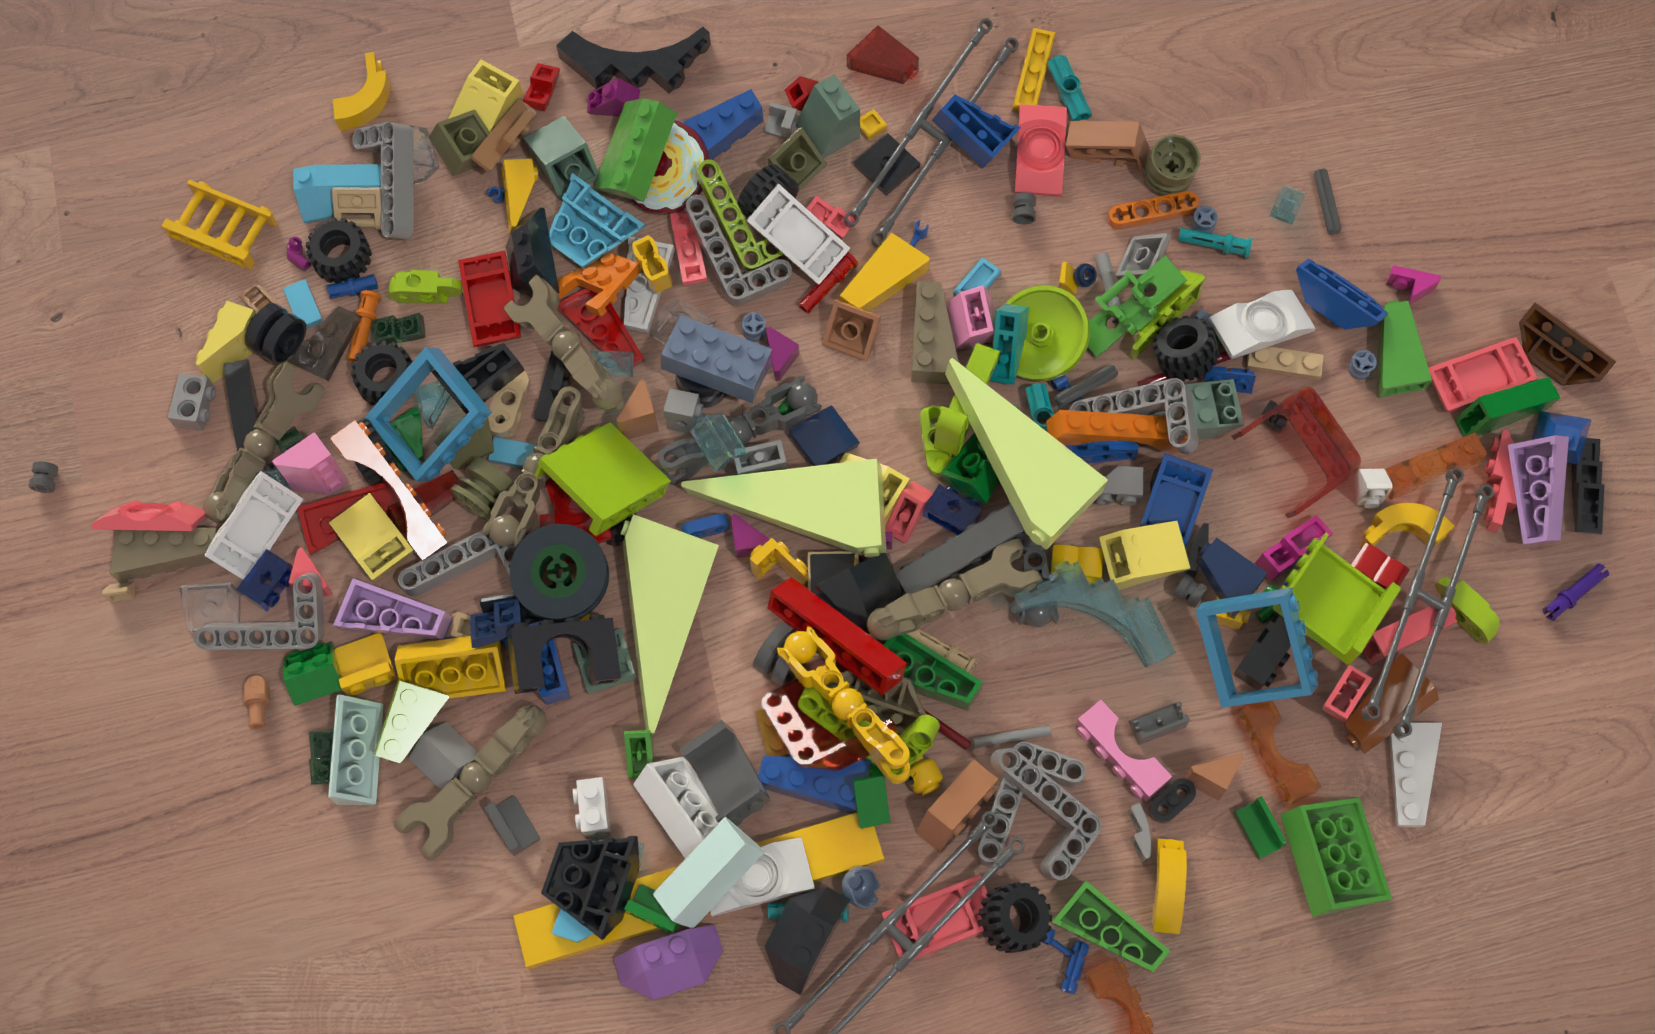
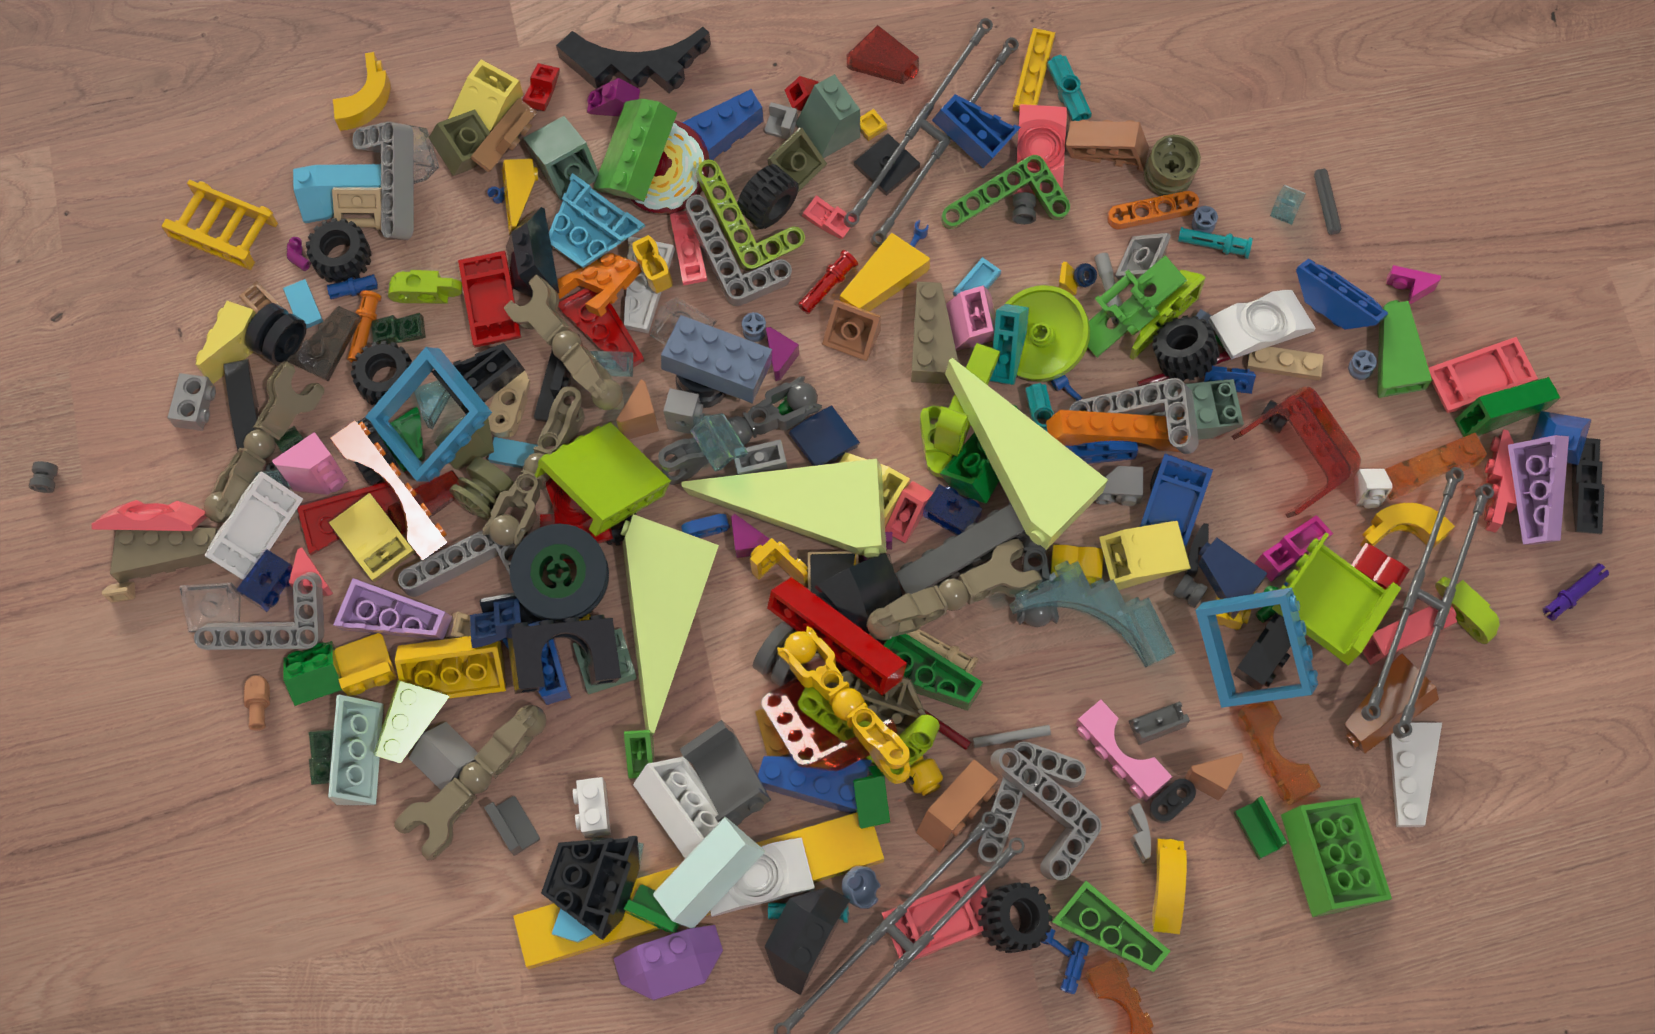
(798, 234): white slope -> none
(1006, 189): none -> bright green beam
(1086, 385): dark grey axle -> none
(1345, 695): coral torso -> none
(1562, 349): reddish brown wedge -> none

